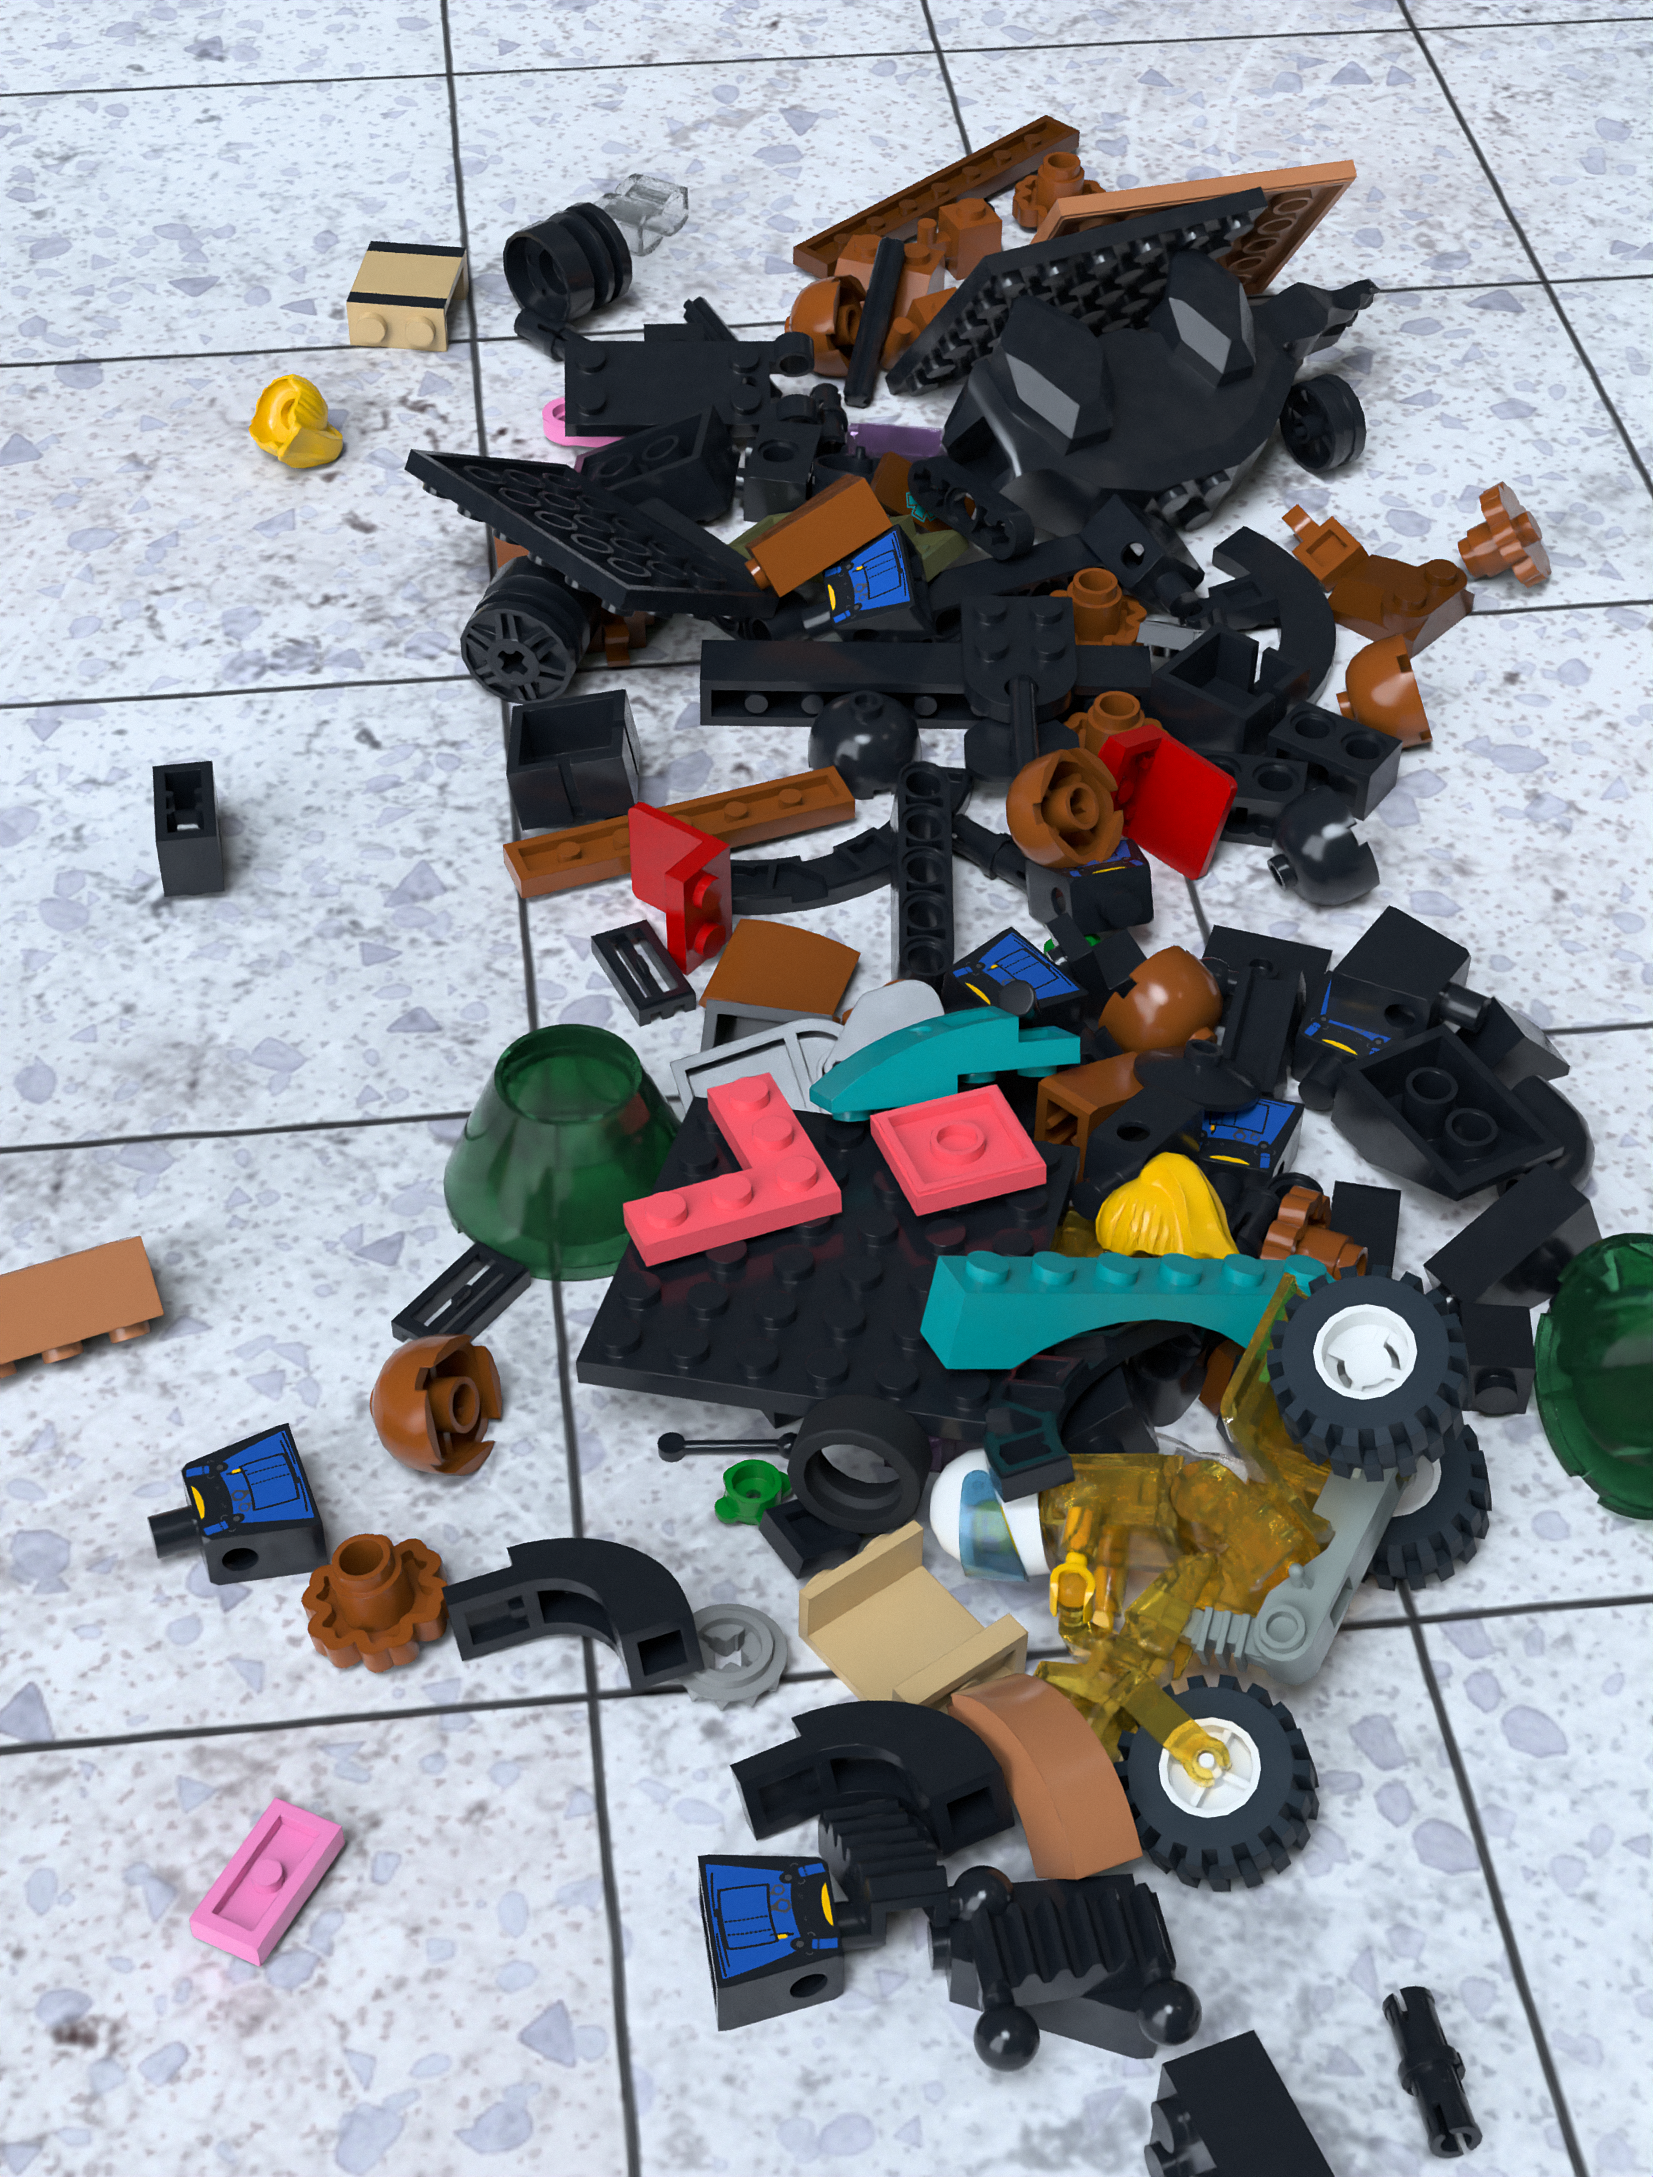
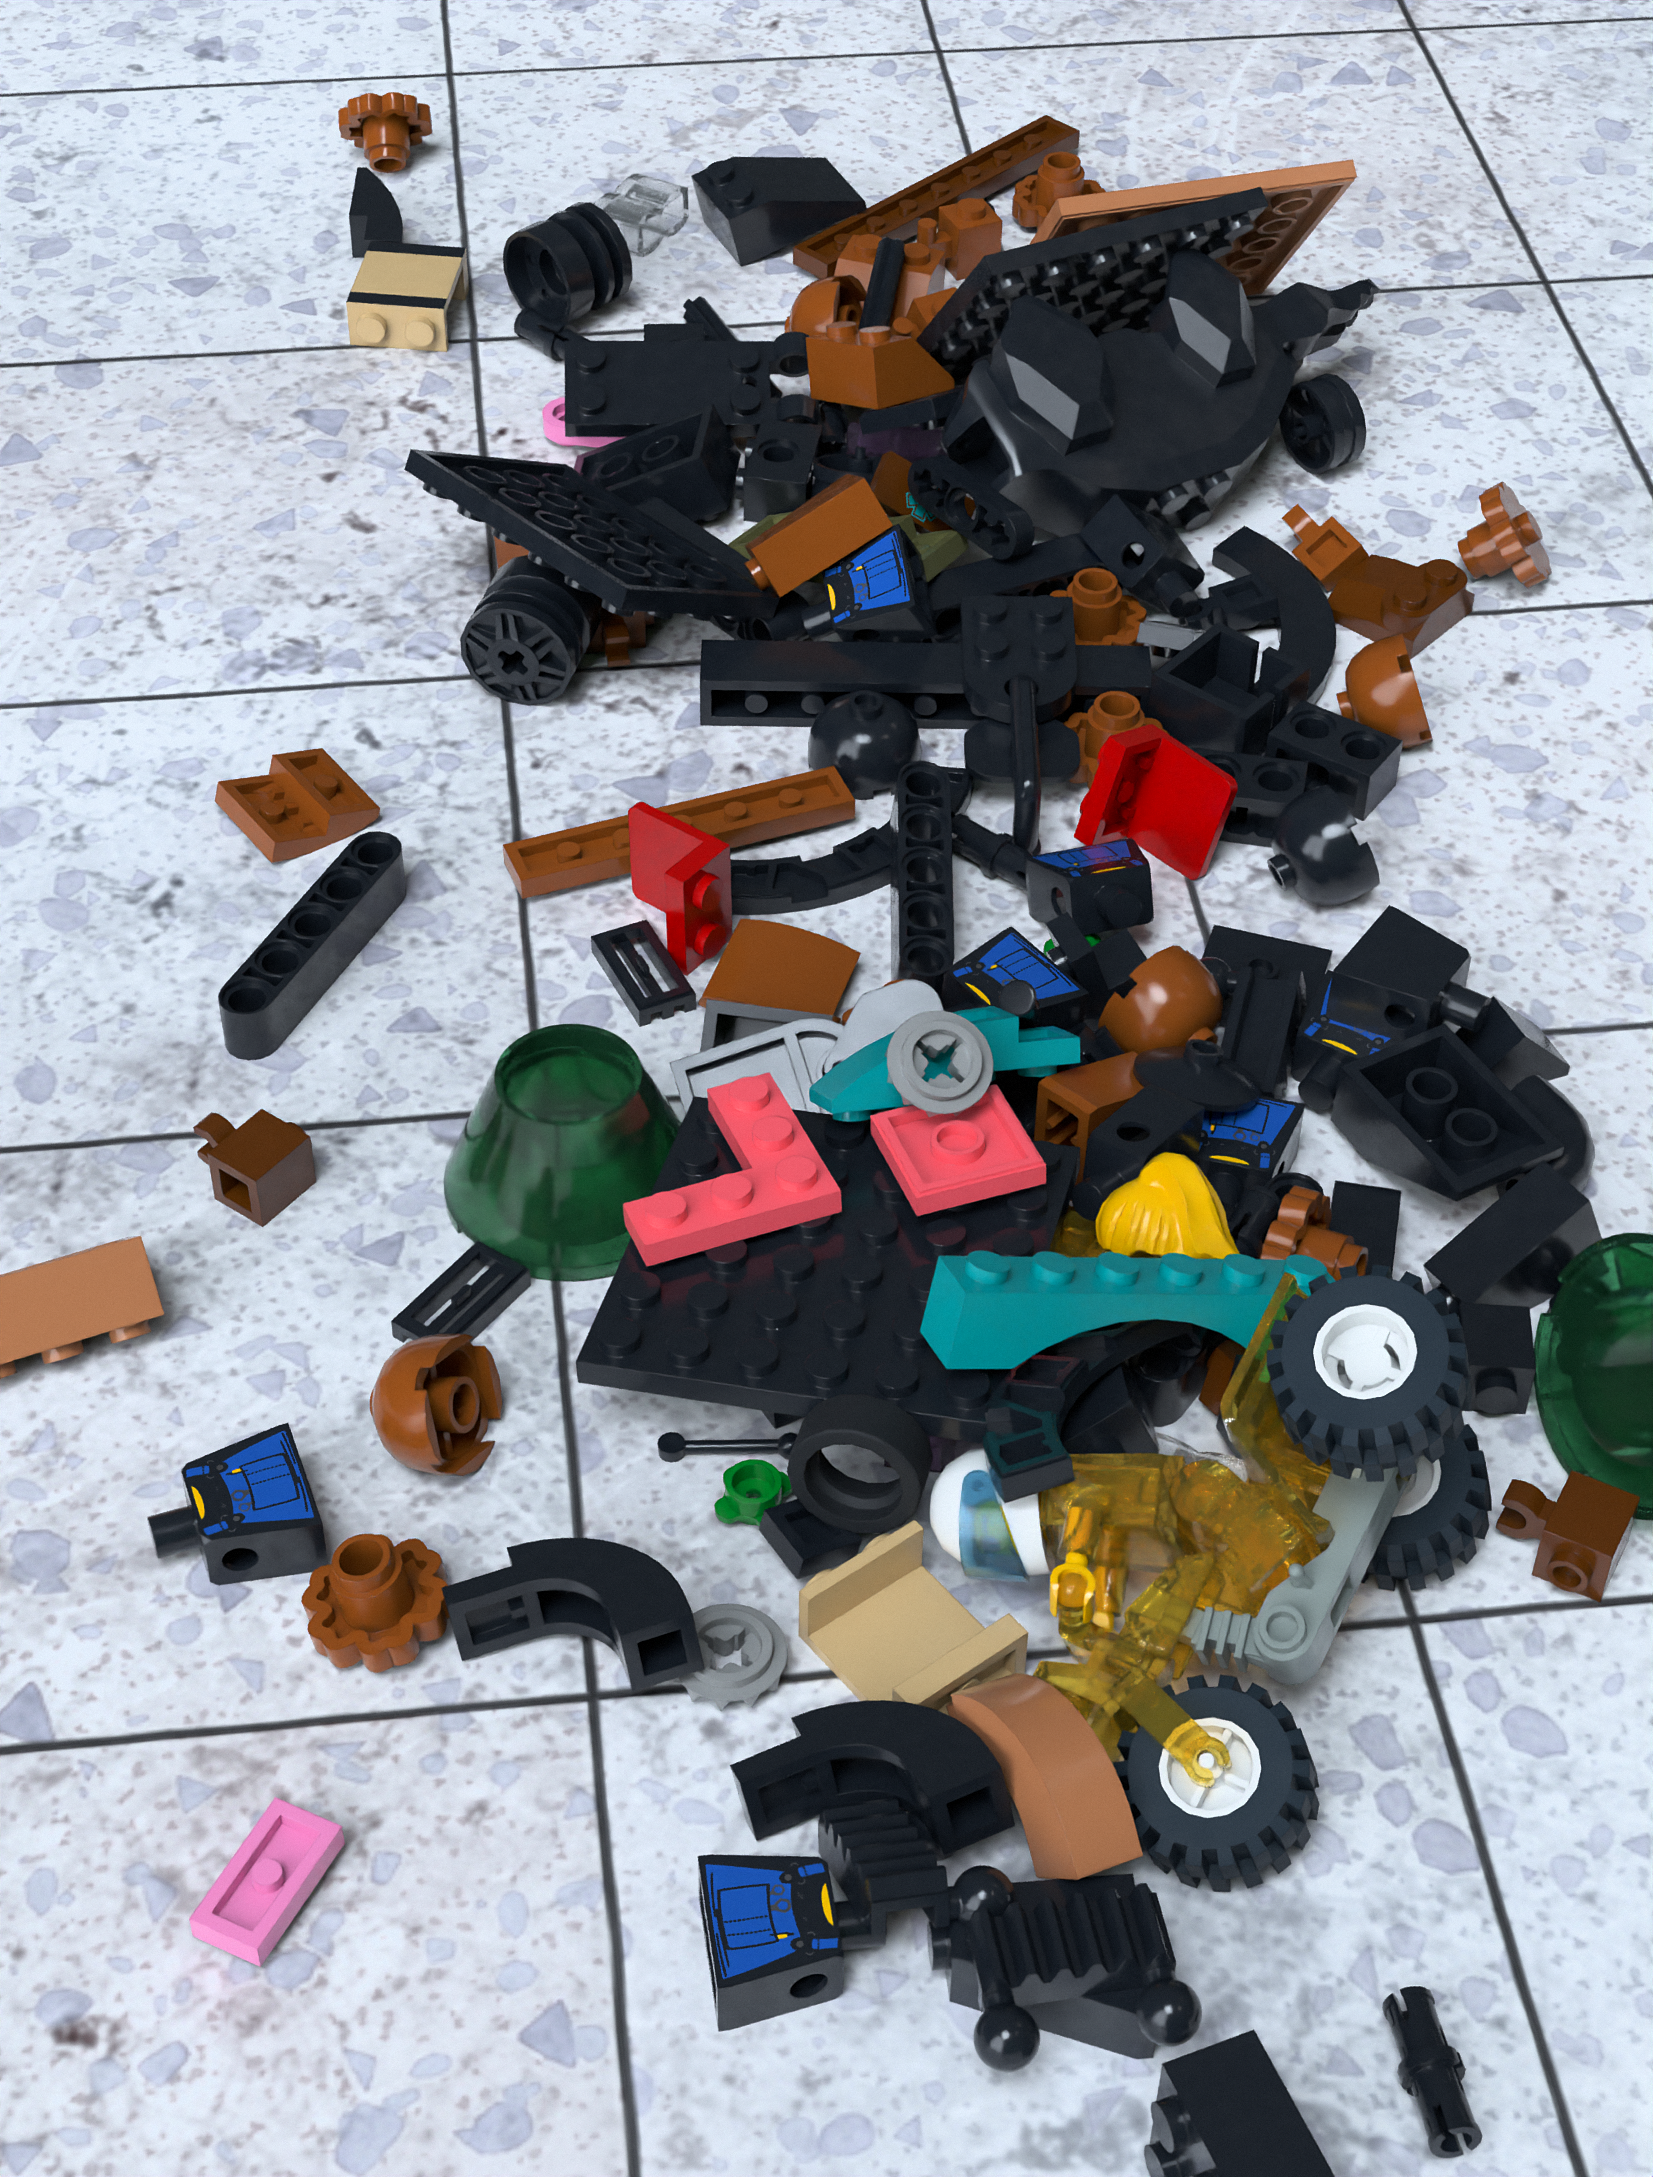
(188, 829): black brick -> none
(258, 1164): none -> reddish brown brick
(295, 424): yellow hair -> none
(298, 805): none -> dark orange slope
(312, 946): none -> black beam
(372, 213): none -> black slope
(385, 127): none -> dark orange plant
(573, 759): black piece -> none
(771, 202): none -> black slope
(871, 367): none -> dark orange slope
(928, 411): none -> black plate
(932, 1034): none -> light grey gear
(1064, 810): dark orange cylinder -> none
(1577, 1534): none -> reddish brown brick

